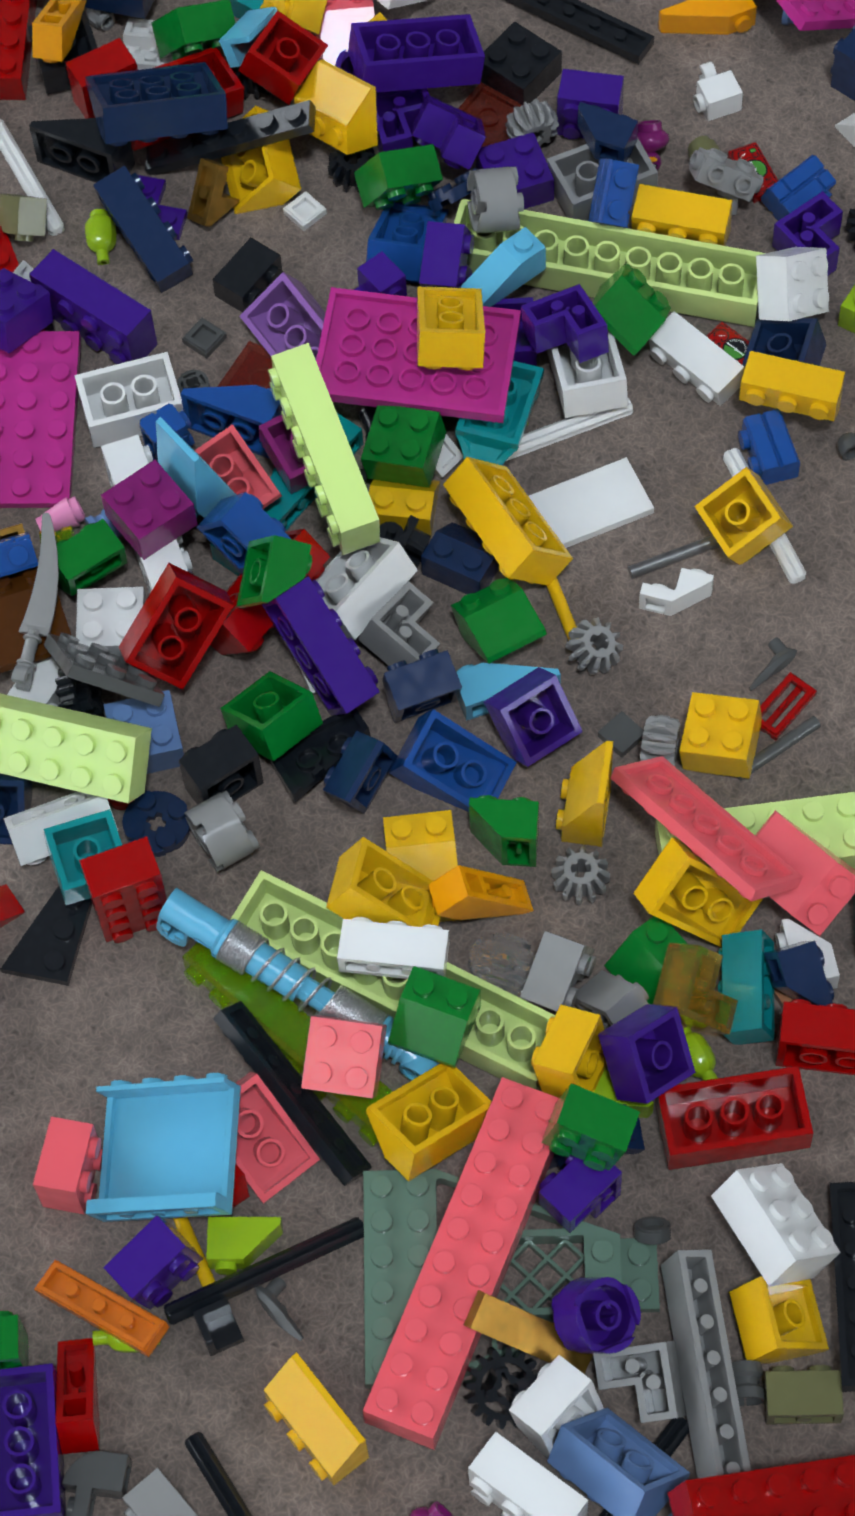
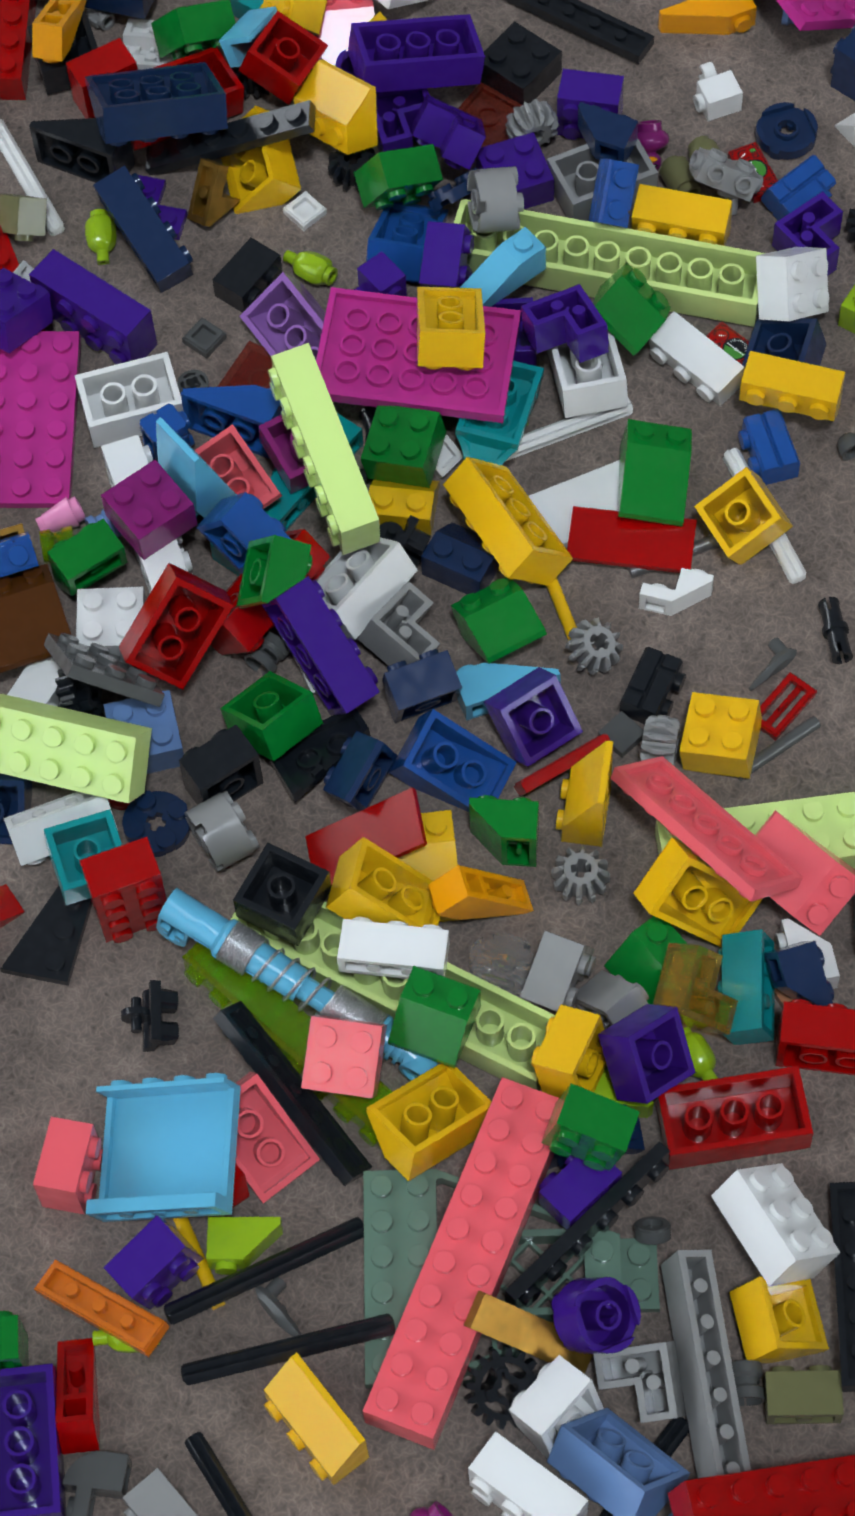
(41, 606): light grey sword -> none
(153, 1004): none -> black hips
(218, 1326): black panel -> none
(268, 654): none -> dark grey wheel
(282, 894): none -> black brick
(282, 1350): none -> black axle
(312, 267): none -> lime plant
(390, 824): none -> red piece
(558, 766): none -> red tile
(579, 1236): none -> black plate
(606, 539): none -> red piece
(653, 685): none -> black brick
(654, 472): none -> green slope
(677, 175): none -> olive brick
(782, 145): none -> dark blue plate
(835, 630): none -> black pin

